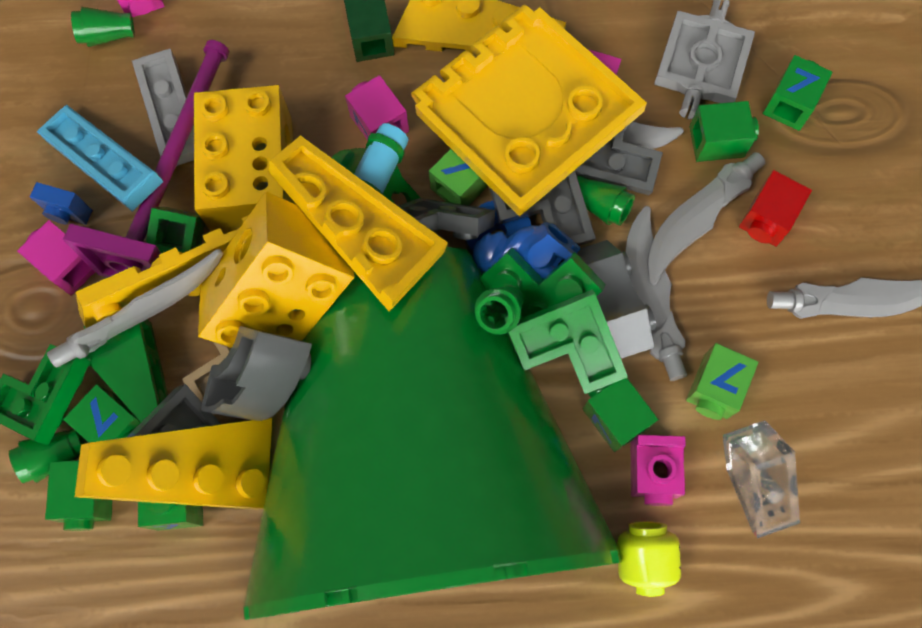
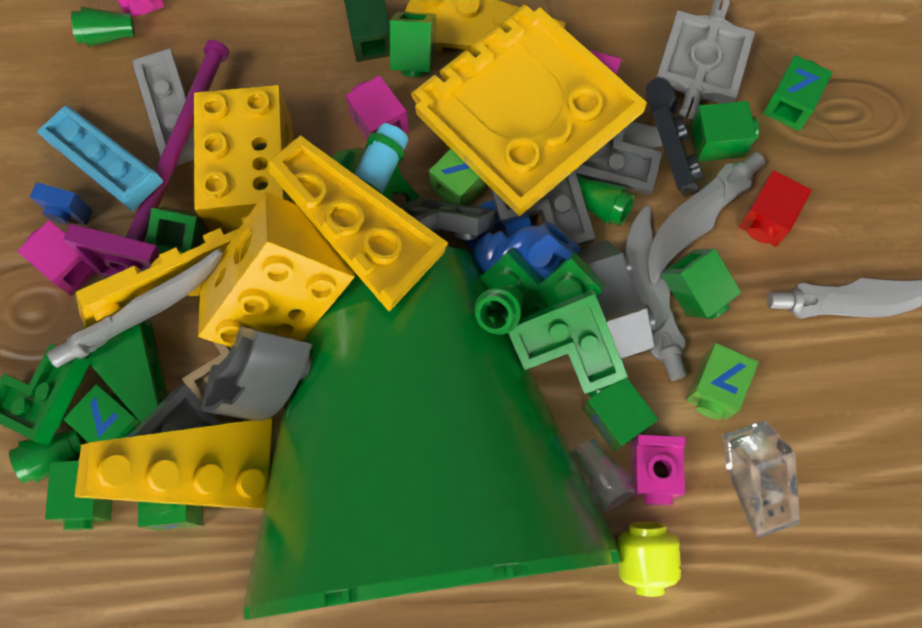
(412, 43): none -> green brick
(604, 476): none -> clear cone
(673, 133): none -> black hinge
(701, 284): none -> green brick

